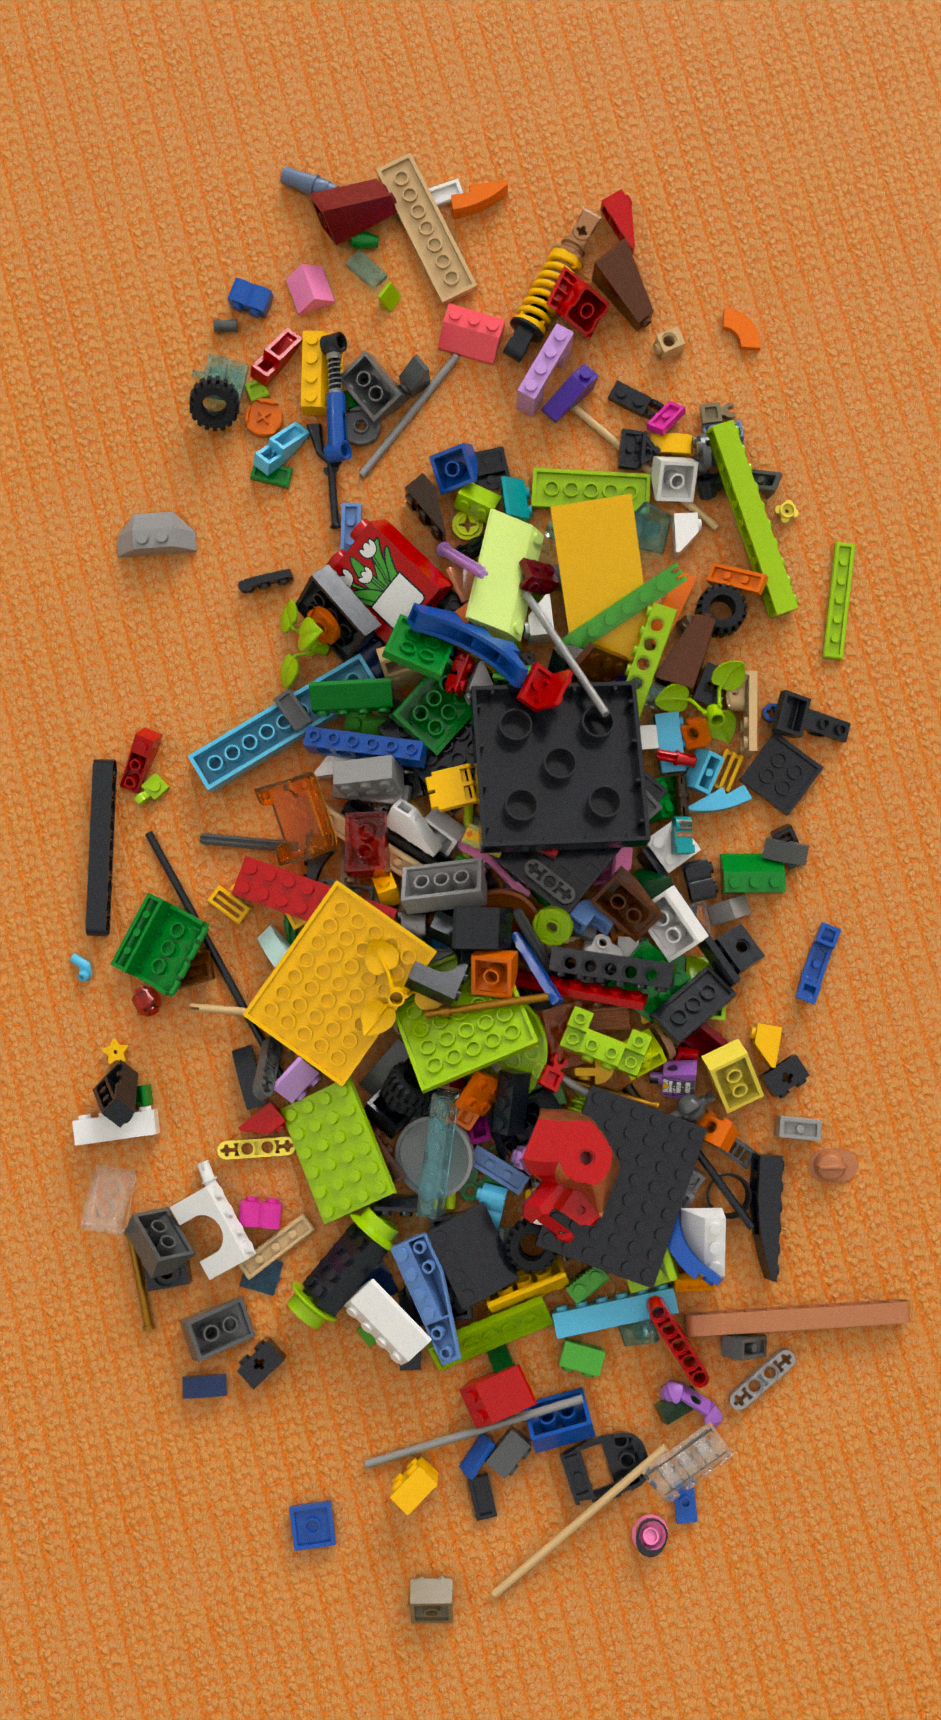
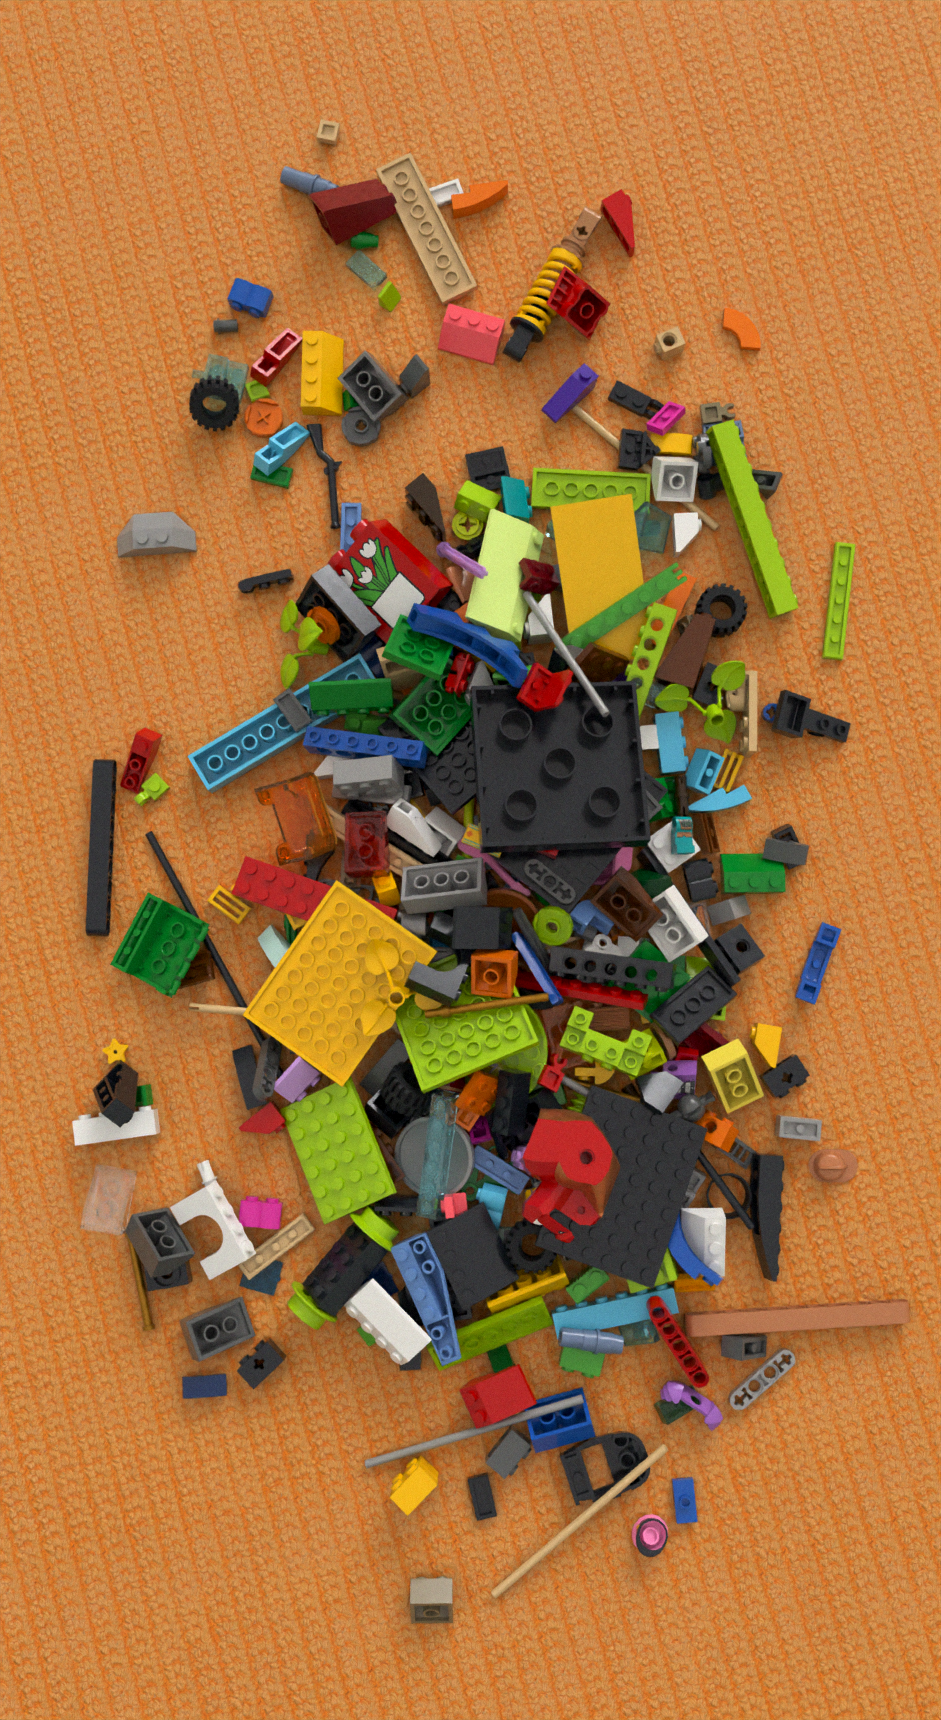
(84, 967): medium azure arm -> none
(146, 1001): clear red head -> none
(240, 842): dark grey axle -> none
(257, 1148): light yellow beam -> none
(309, 288): bright pink slope -> none
(312, 1525): blue plate -> none
(328, 132): none -> tan plate
(337, 448): piece -> none
(409, 415): light grey piece -> none
(451, 788): yellow plate -> none
(454, 1204): none -> coral bracket
(455, 467): blue slope -> none
(477, 1455): blue tile -> none
(553, 354): lavender arch -> none
(591, 1340): none -> sand blue piece
(621, 283): reddish brown slope -> none
(658, 1090): none -> slope
(676, 758): red axle -> none
(688, 1463): clear slope -> none
(693, 740): orange brick -> none
(706, 833): none -> reddish brown plate
(741, 579): orange plate -> none
(781, 774): black plate -> none
(787, 505): light yellow plate -> none

